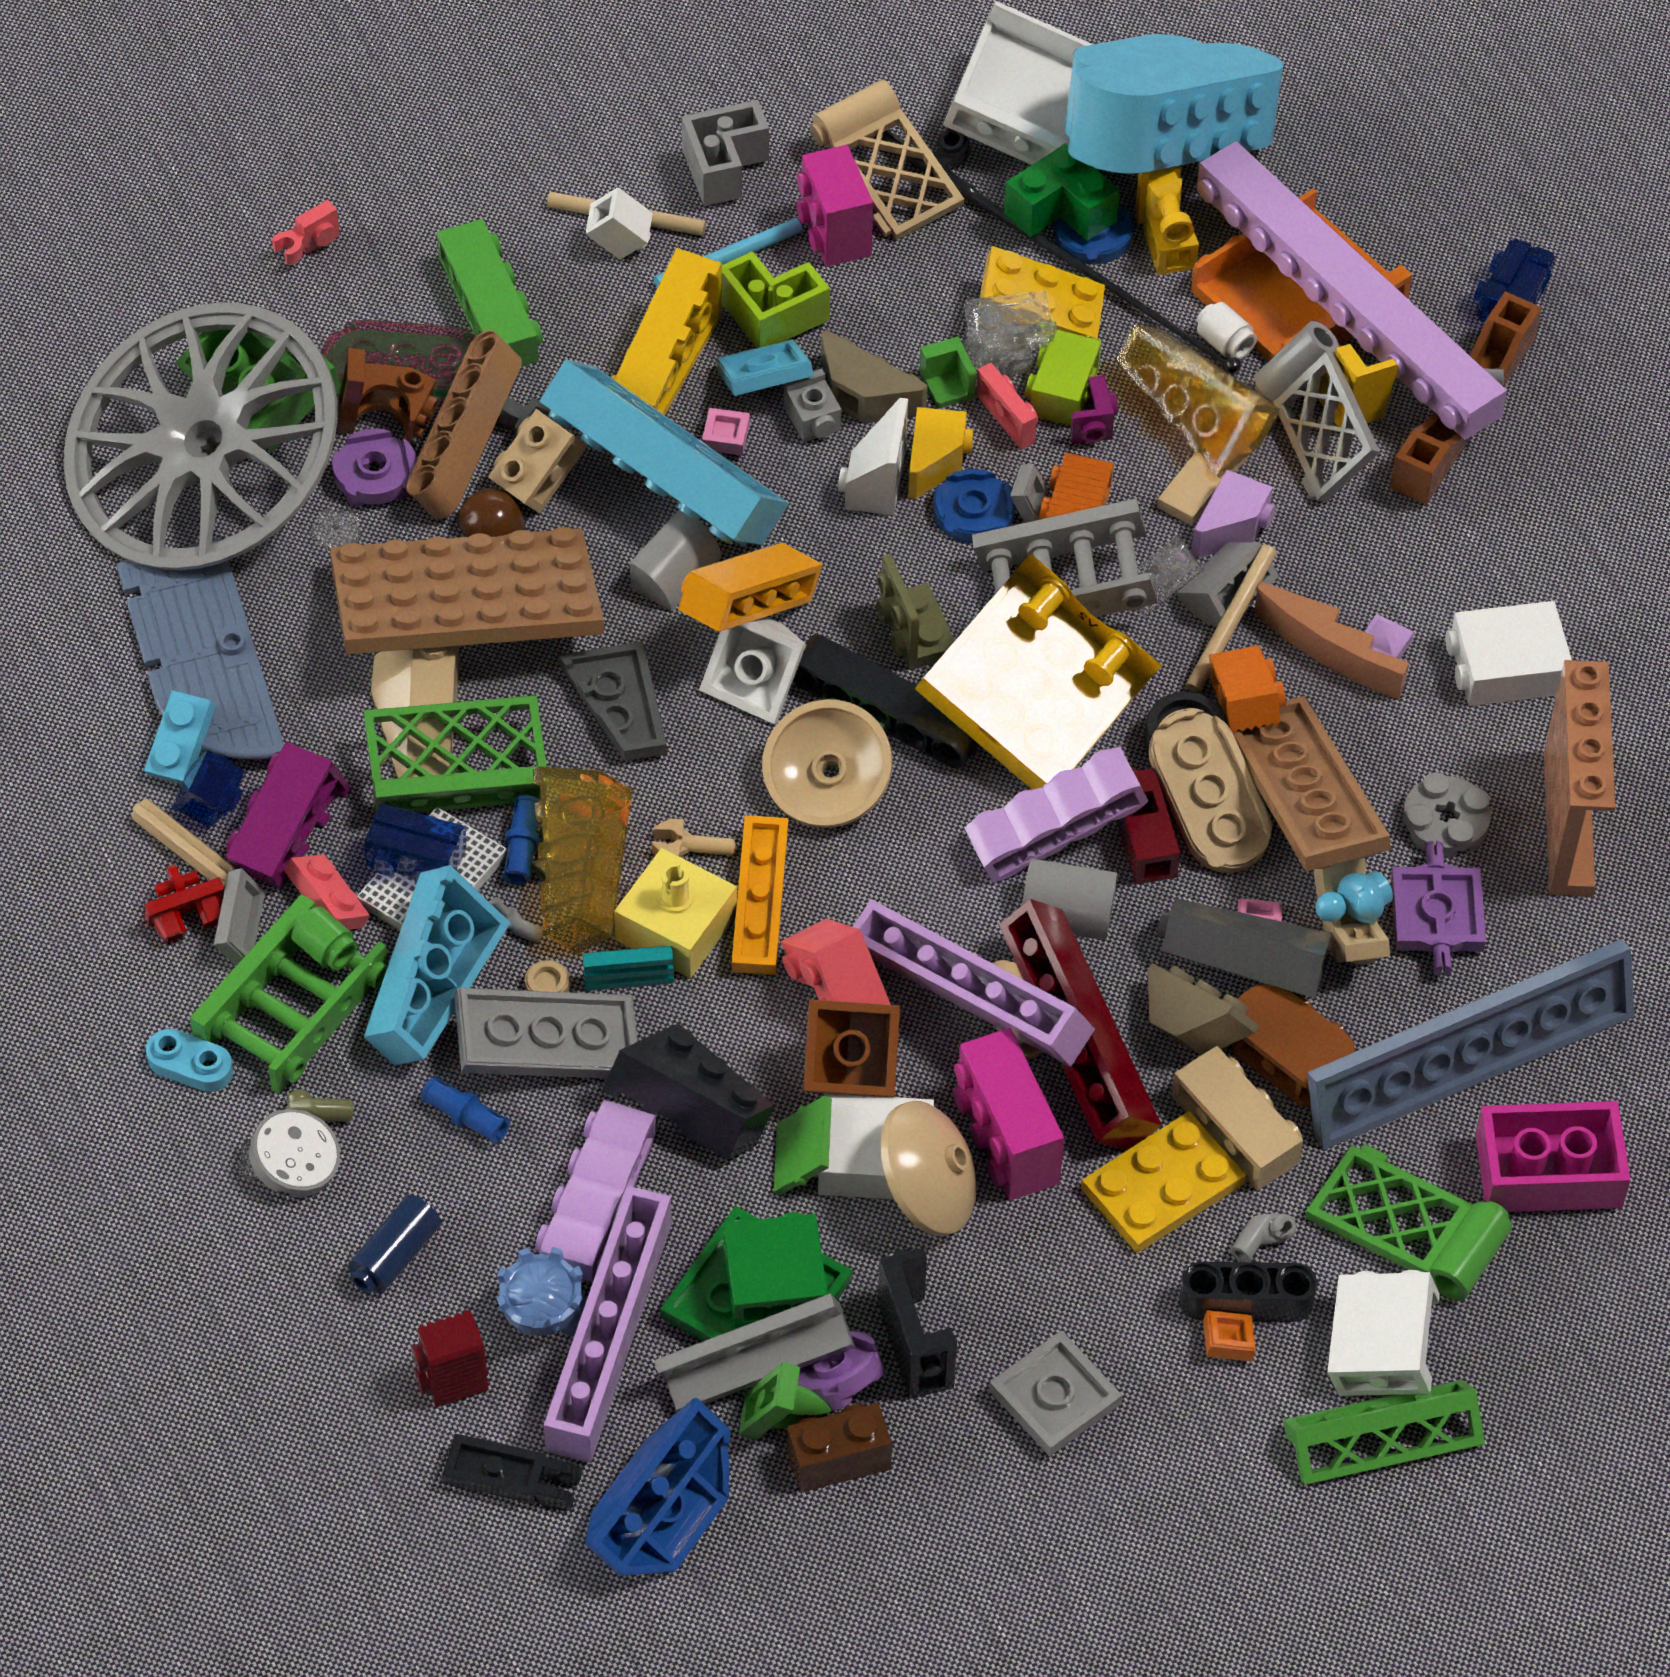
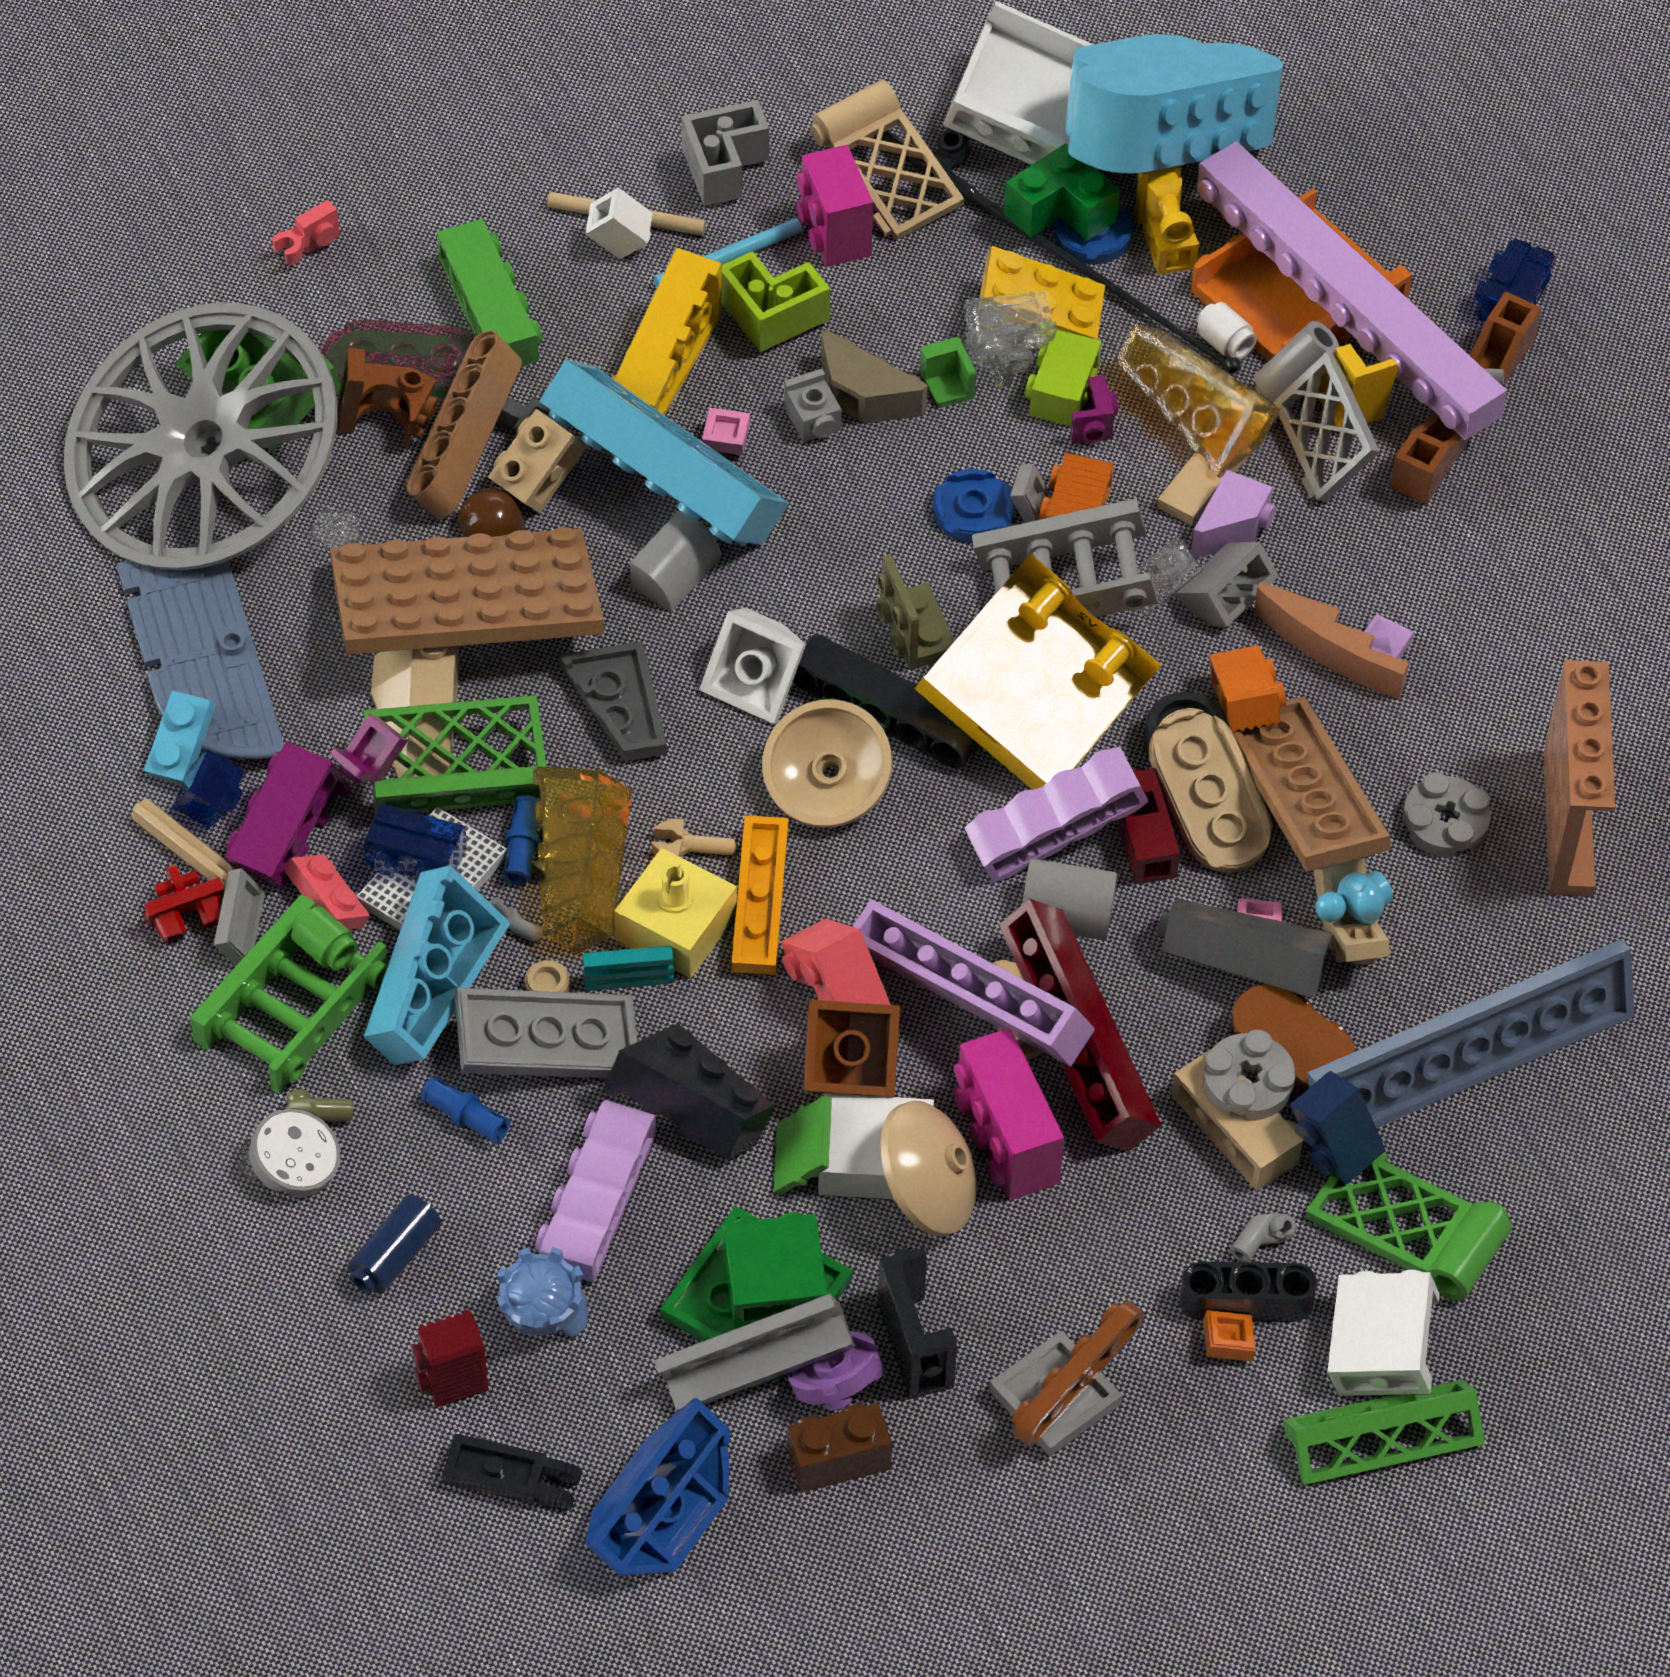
(186, 1060): medium azure plate -> none
(369, 751): none -> magenta bracket
(378, 486): medium lavender plate -> none
(608, 1324): lavender brick -> none
(749, 586): light orange brick -> none
(764, 367): medium azure tile -> none
(778, 1402): bright green tile -> none
(877, 464): white slope -> none
(937, 448): yellow slope -> none
(1006, 406): coral plate -> none
(1087, 1361): none -> dark orange plate
(1163, 1182): yellow plate -> none
(1195, 1012): dark tan slope -> none
(1232, 616): tan bar -> none
(1249, 1052): none -> light grey plate
(1337, 1128): none -> dark blue brick
(1438, 908): medium lavender plate -> none
(1508, 652): white brick -> none
(1553, 1156): dark pink brick -> none

